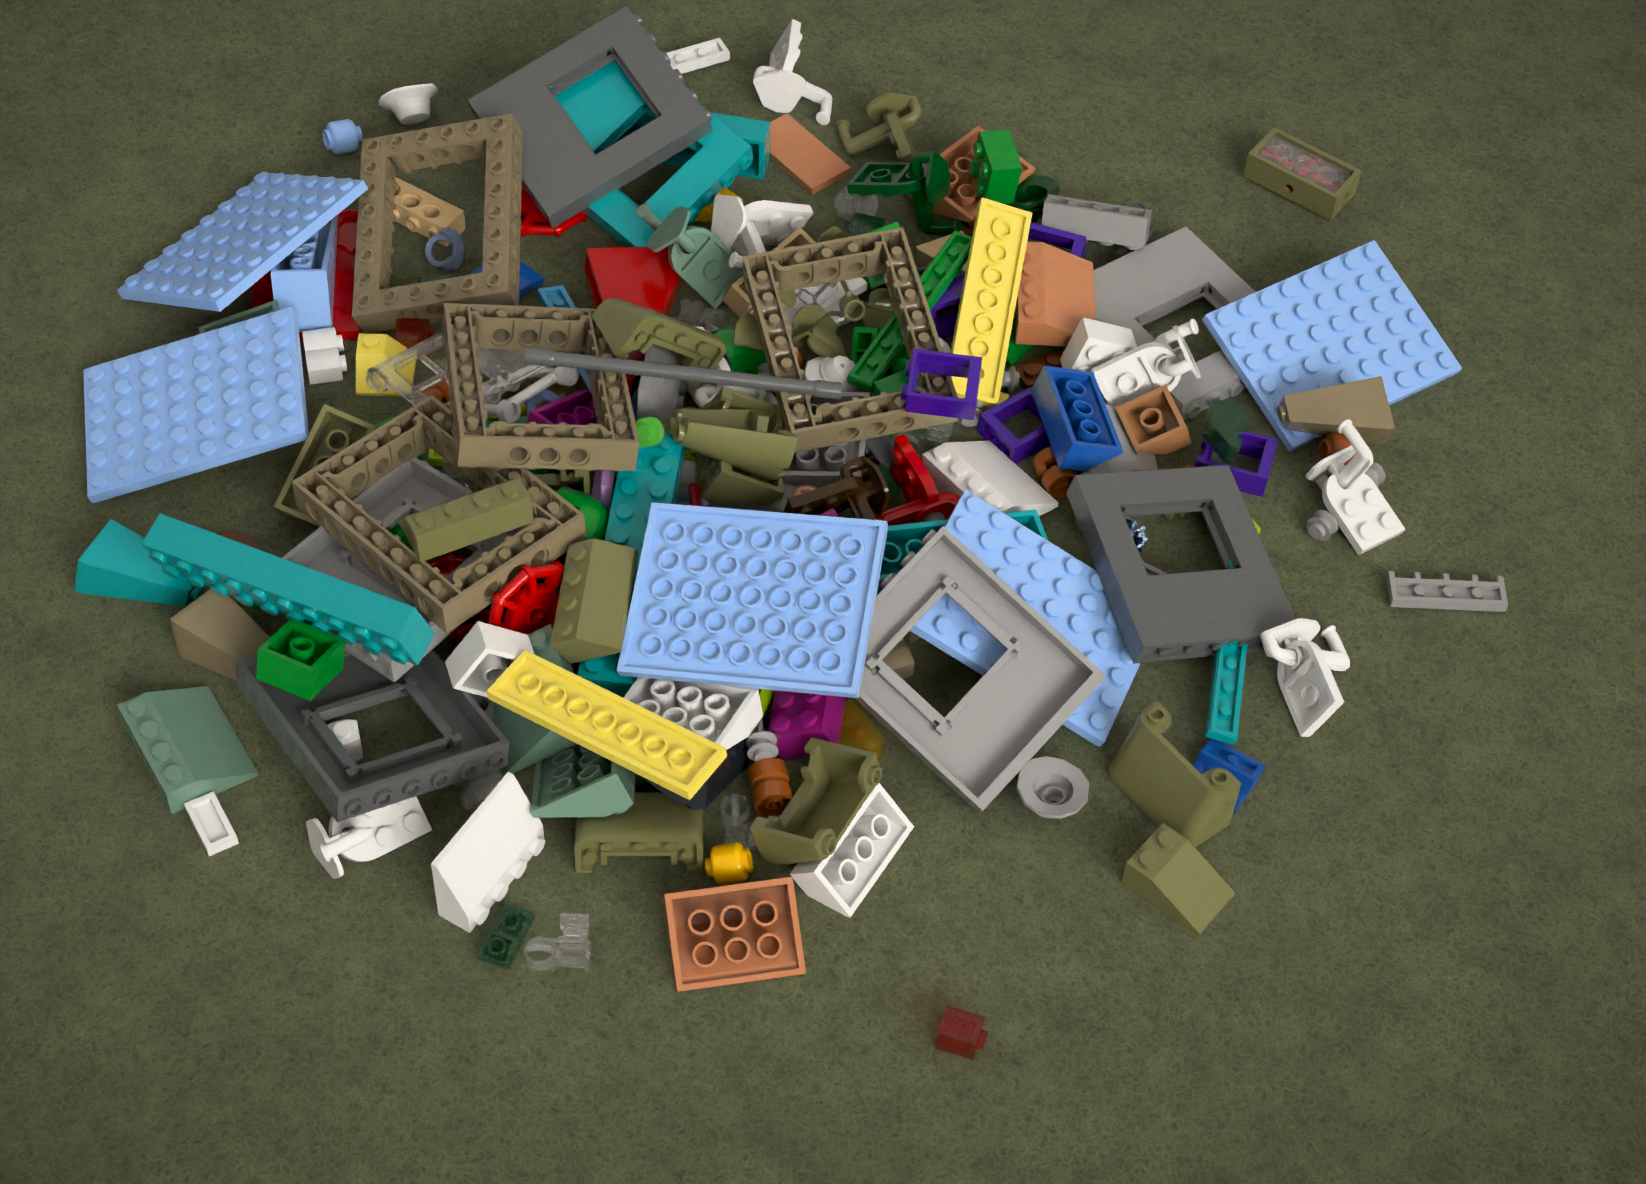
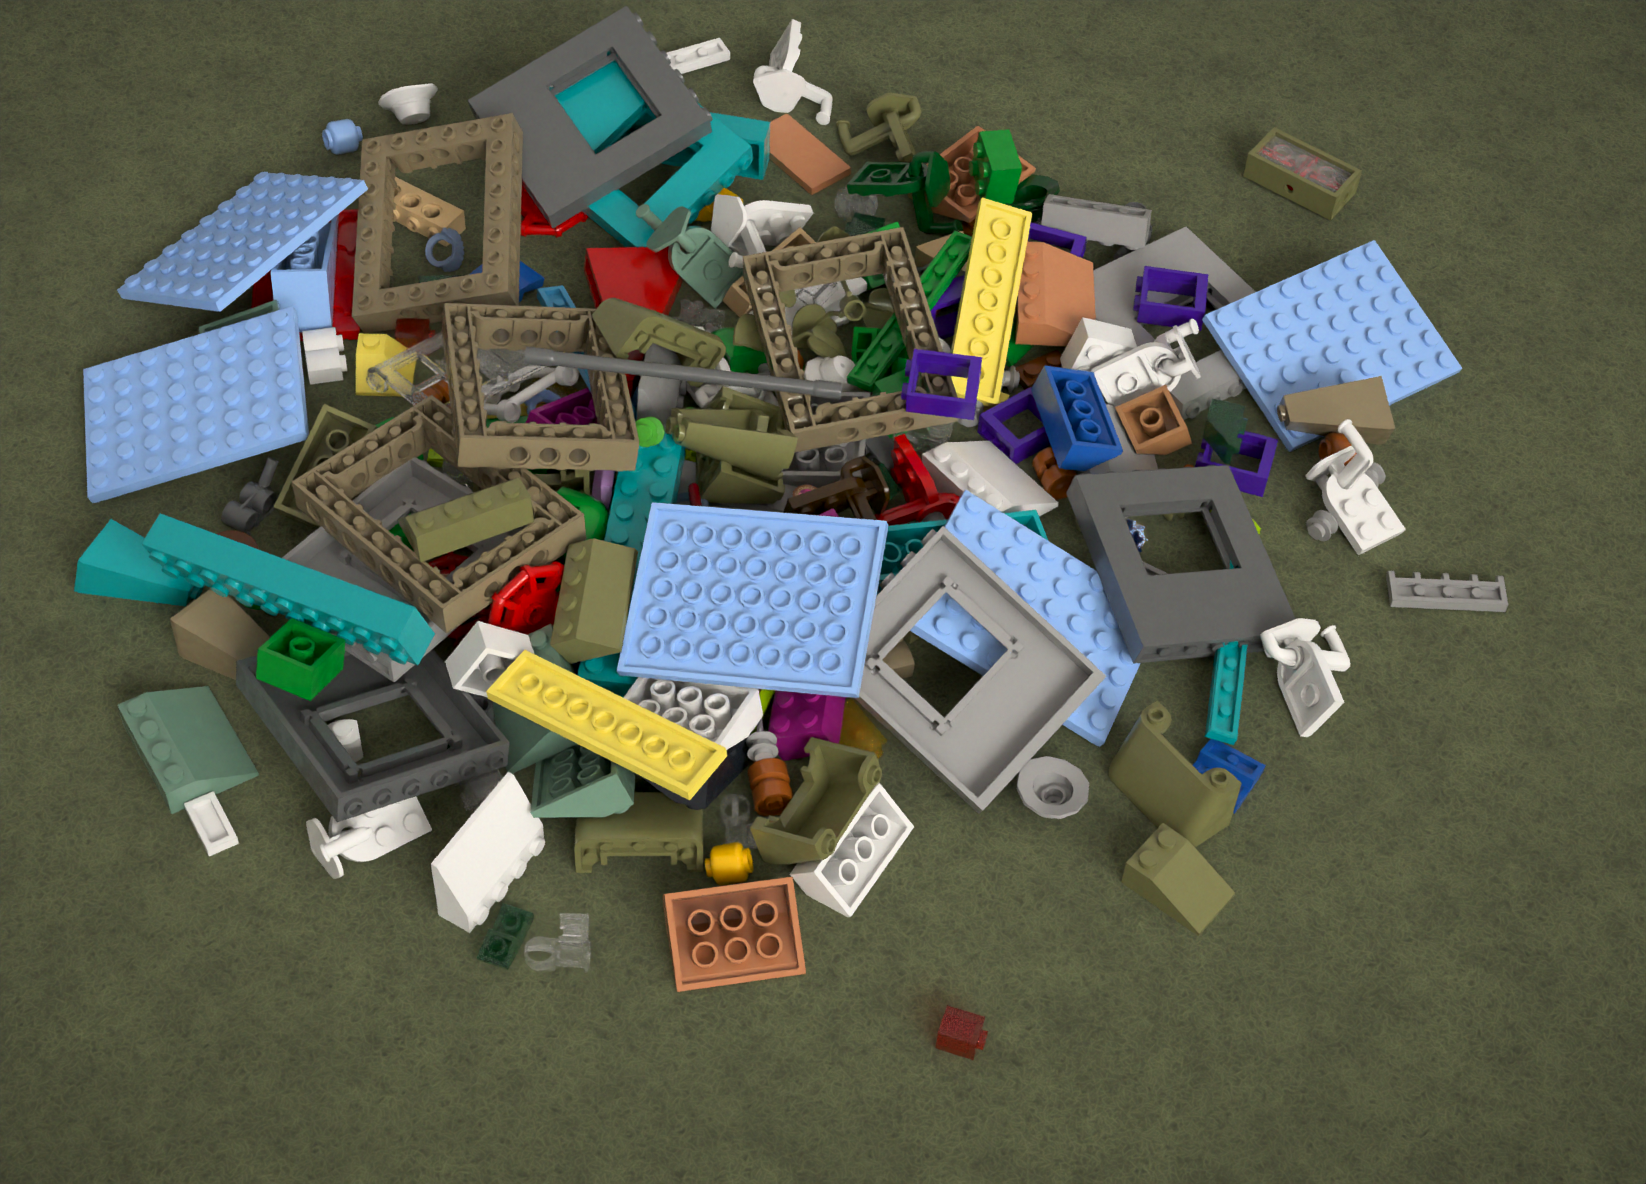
(255, 502): none -> dark grey beam
(1170, 282): none -> dark purple window

